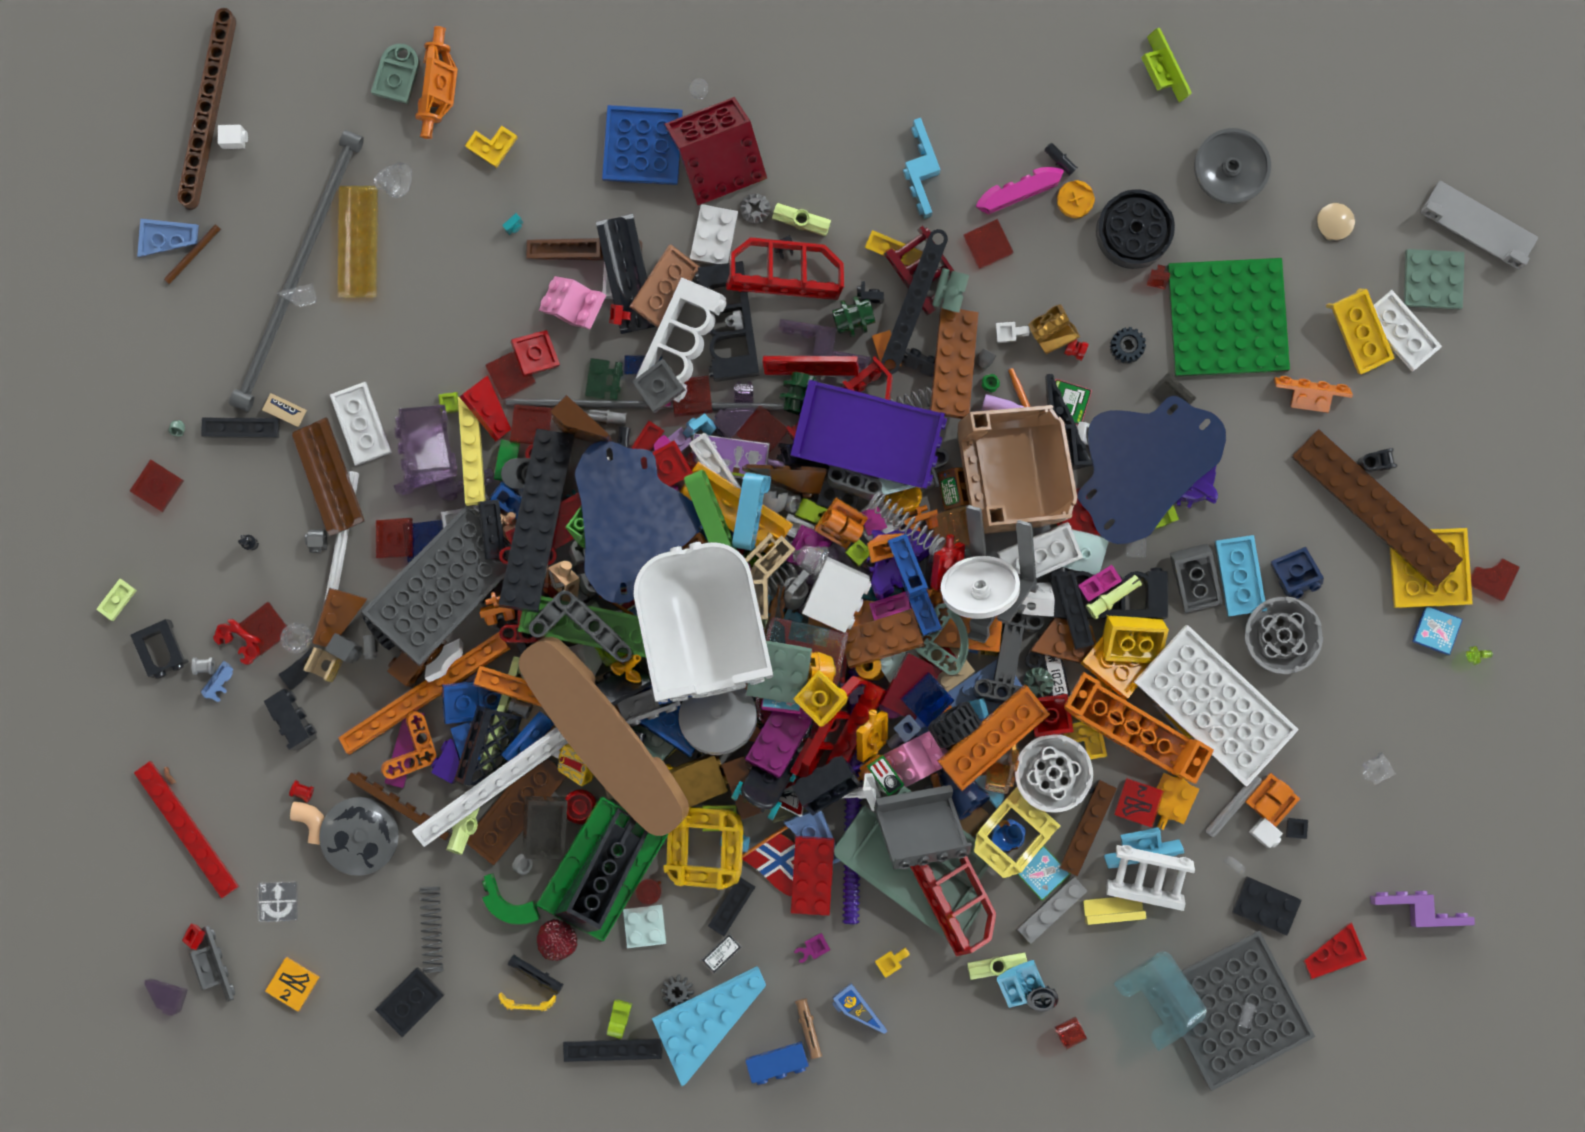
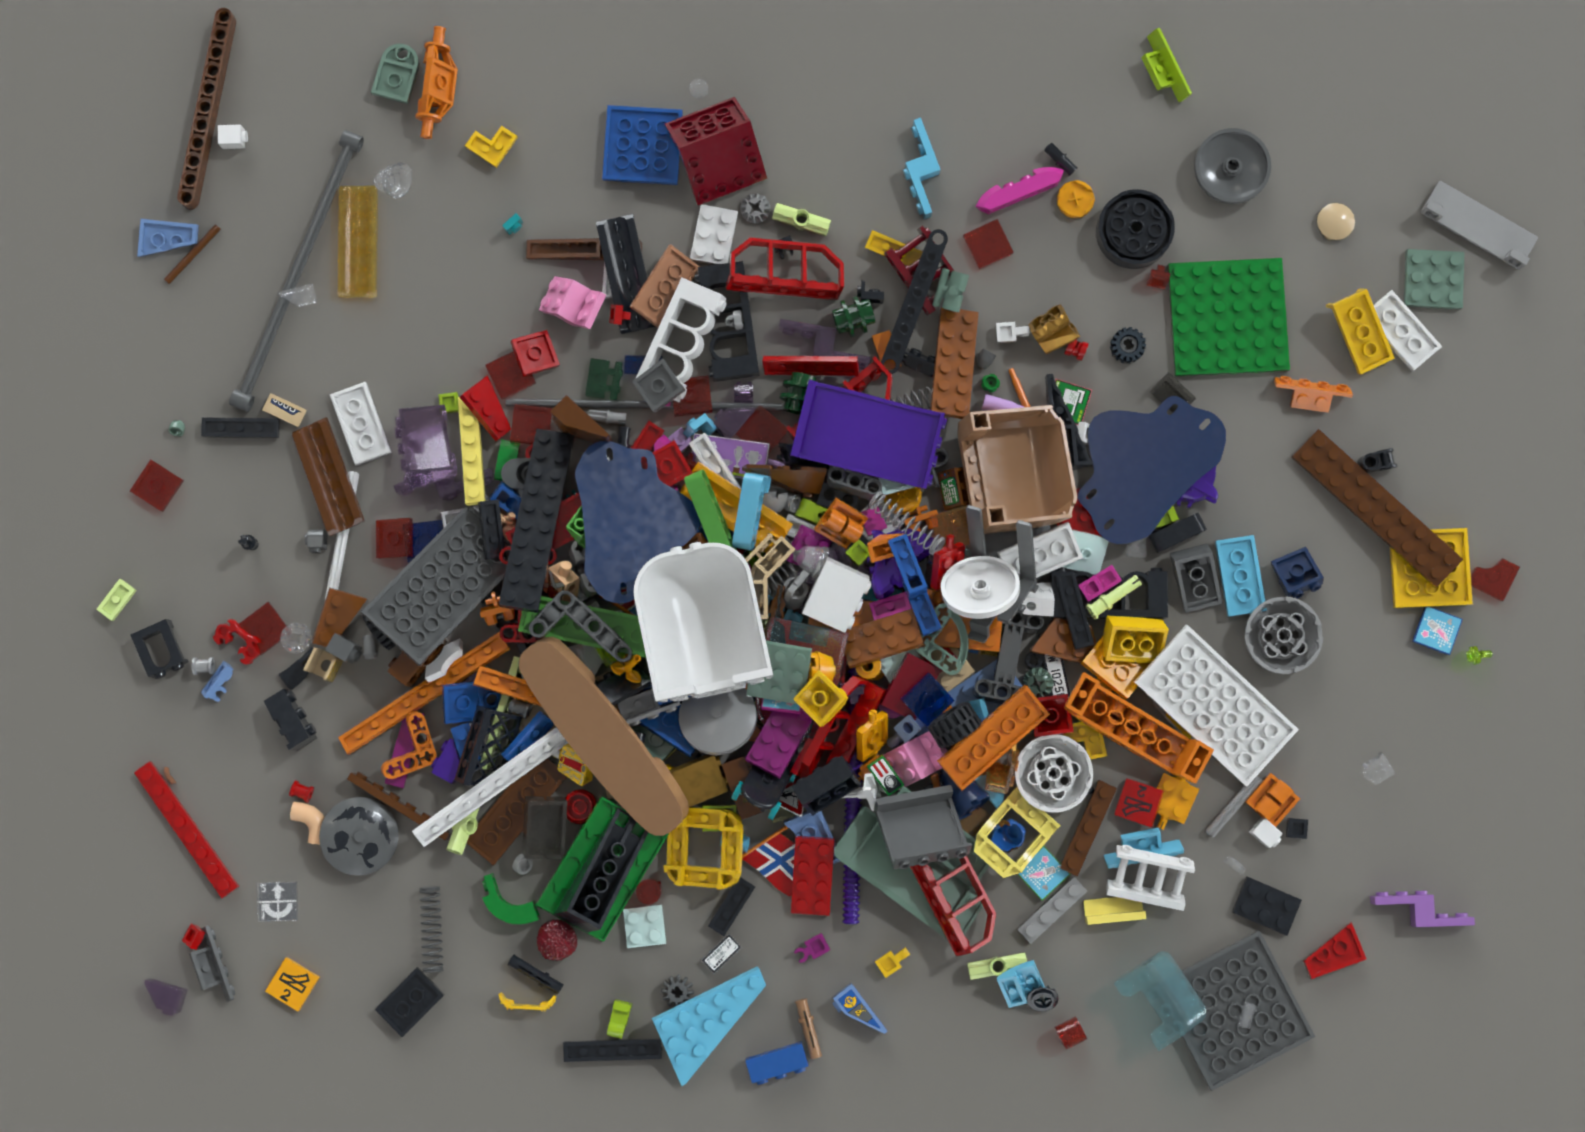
(1177, 532): none -> black beam

